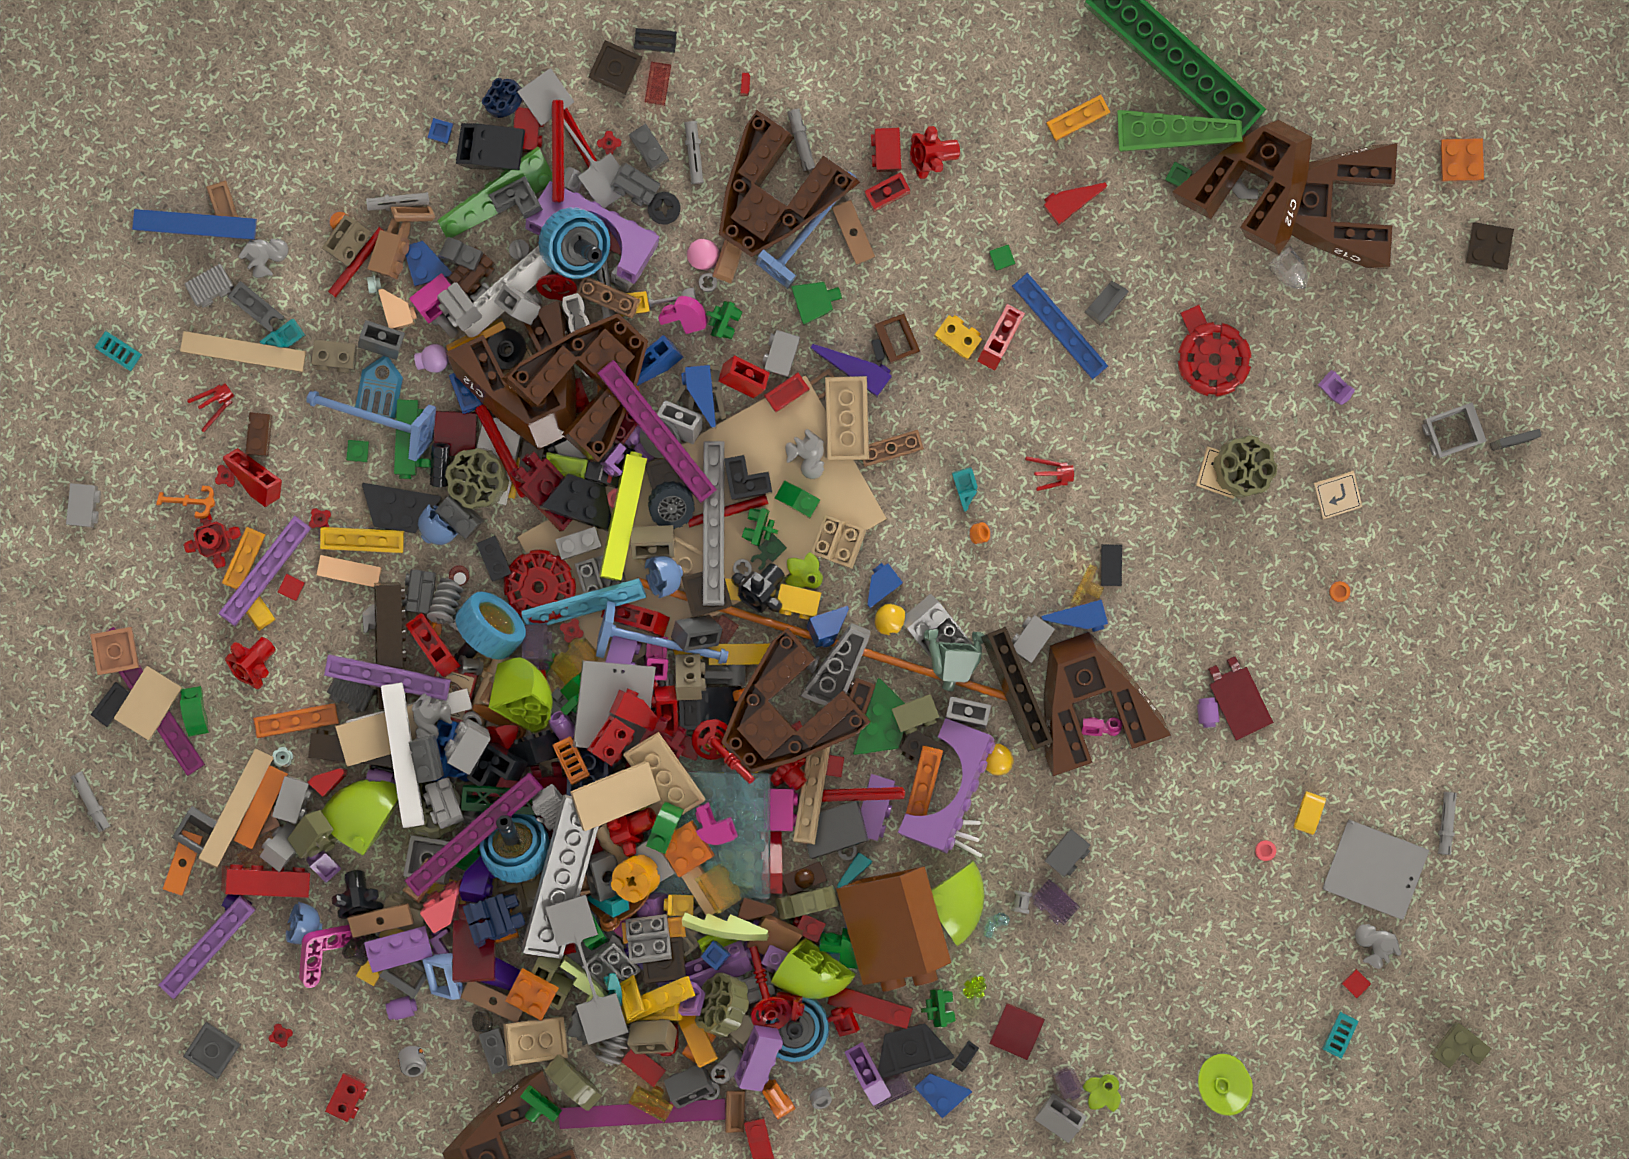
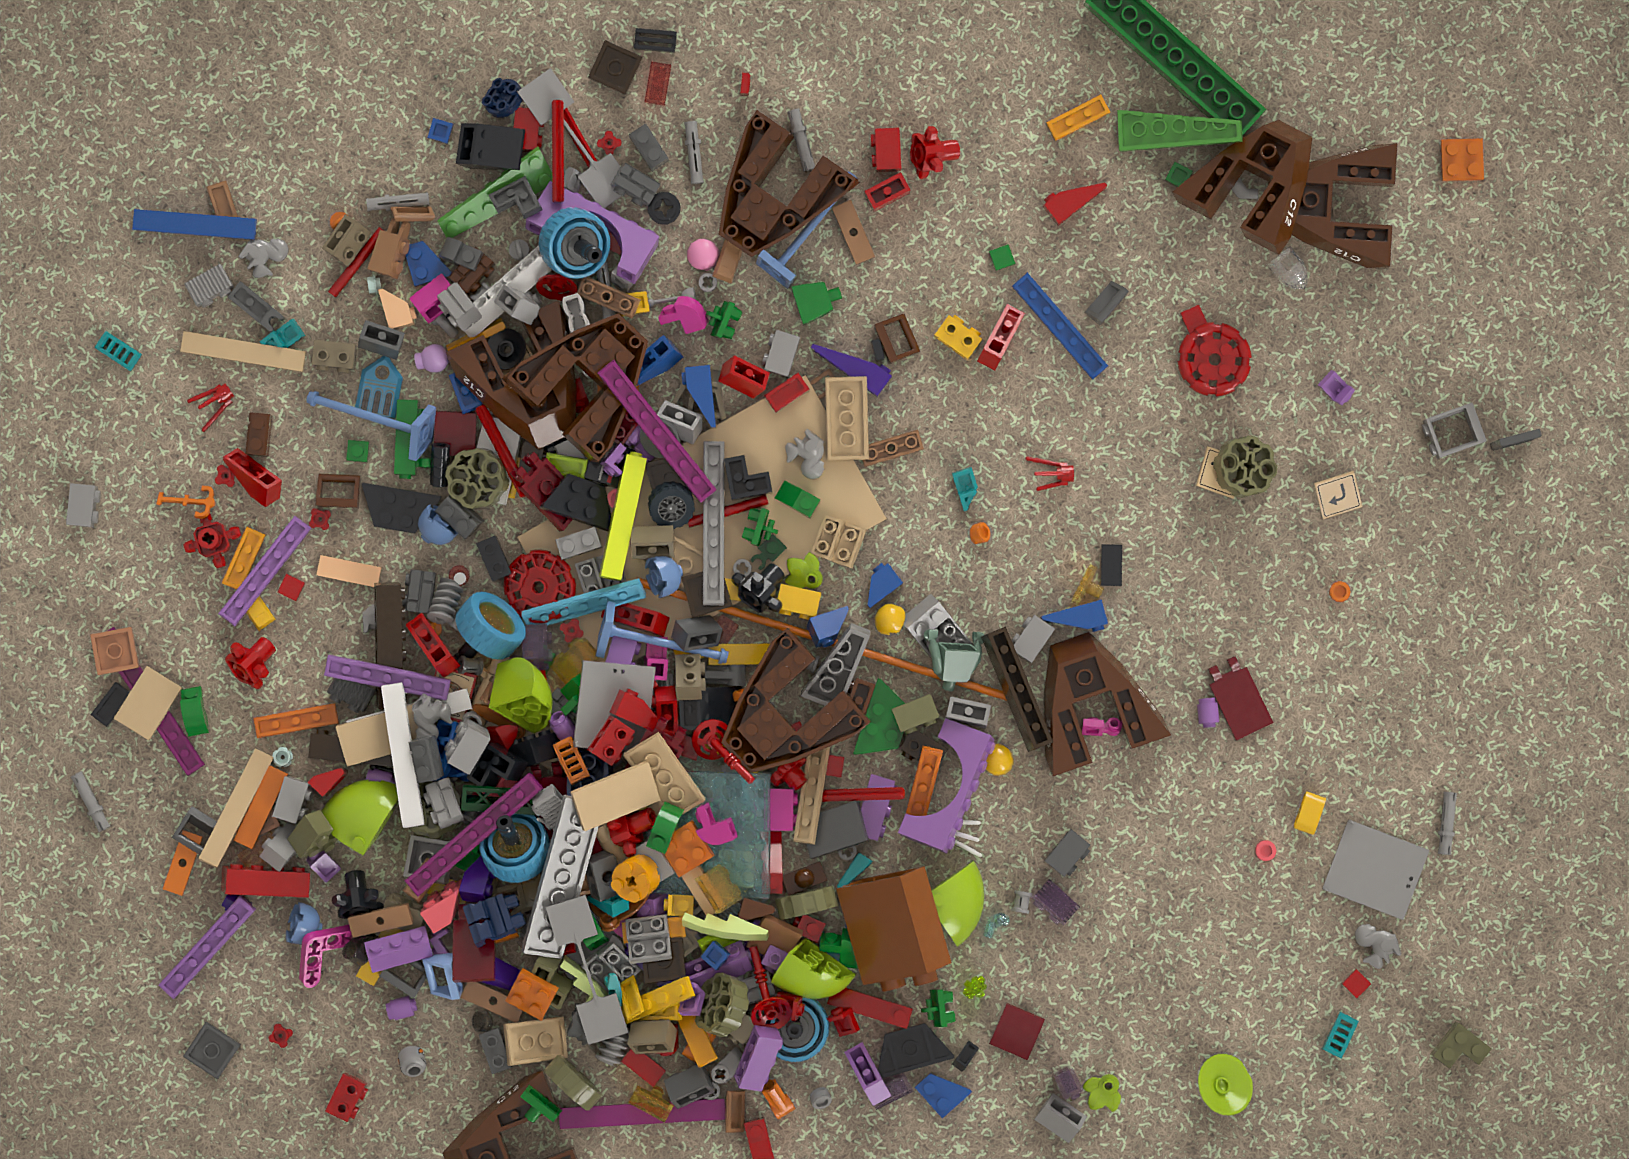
(338, 502): none -> reddish brown tile
(362, 539): yellow plate -> none
(1489, 246): dark brown plate -> none

